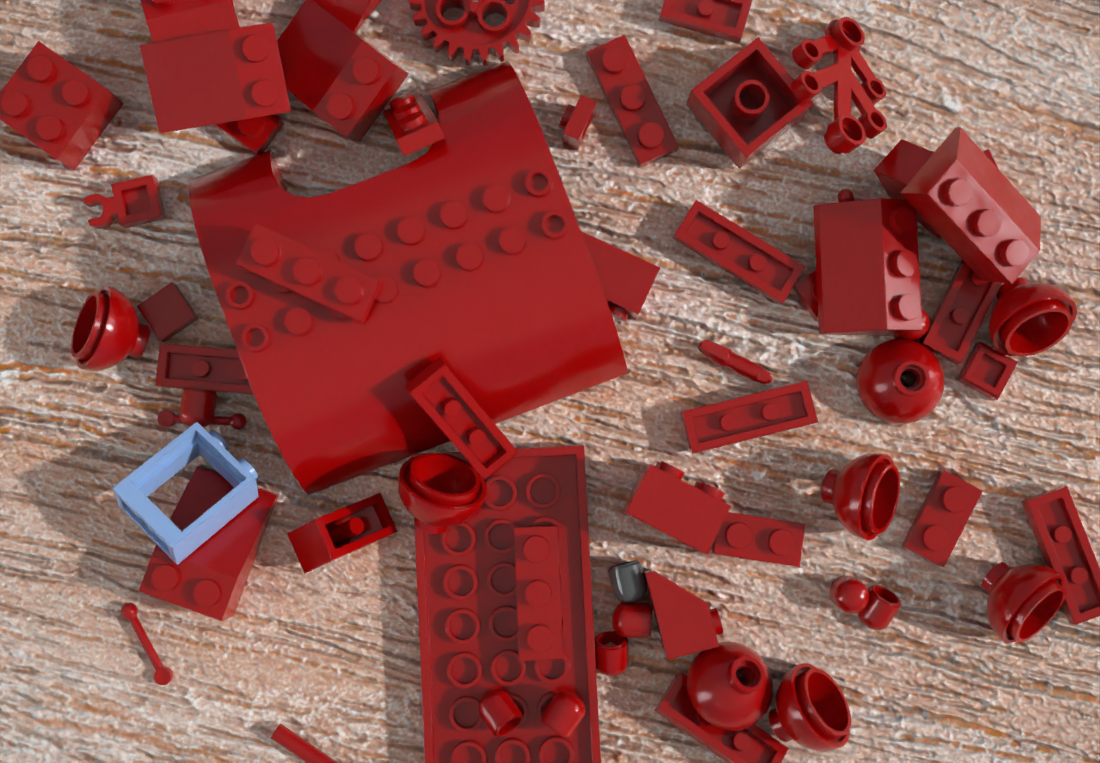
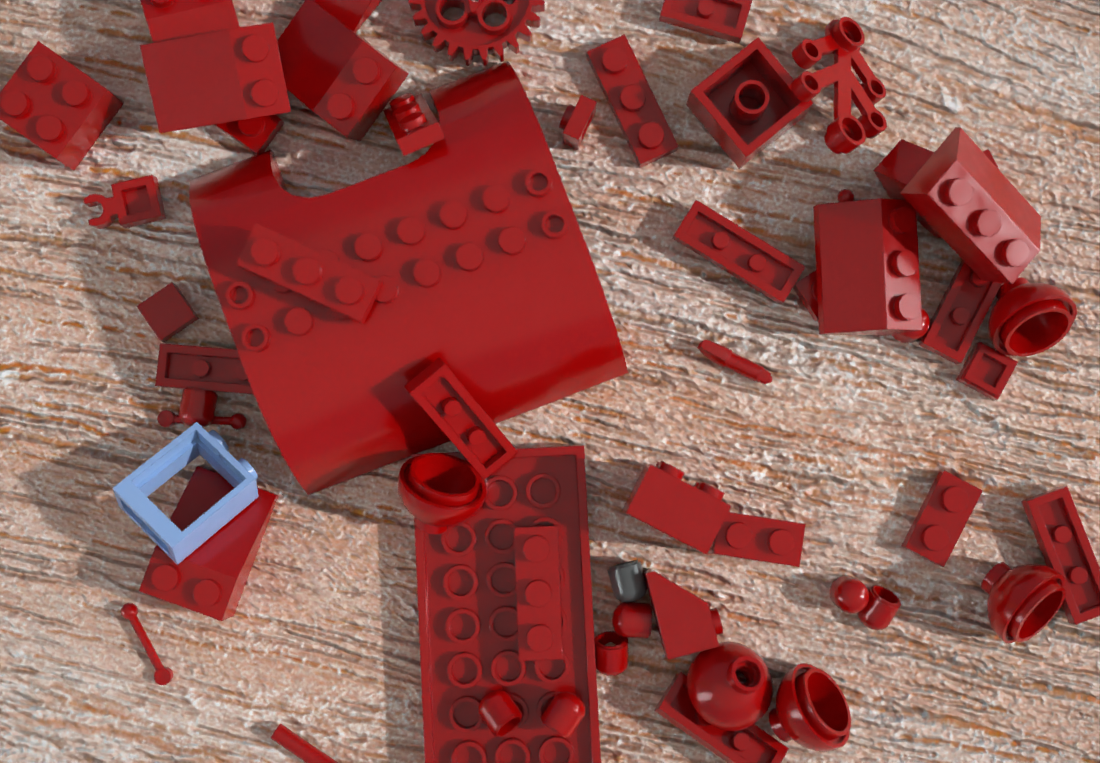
(107, 331): red piece -> none
(341, 532): red slope -> none
(622, 276): red slope -> none
(749, 417): red plate -> none
(864, 494): red piece -> none
(881, 384): red piece -> none

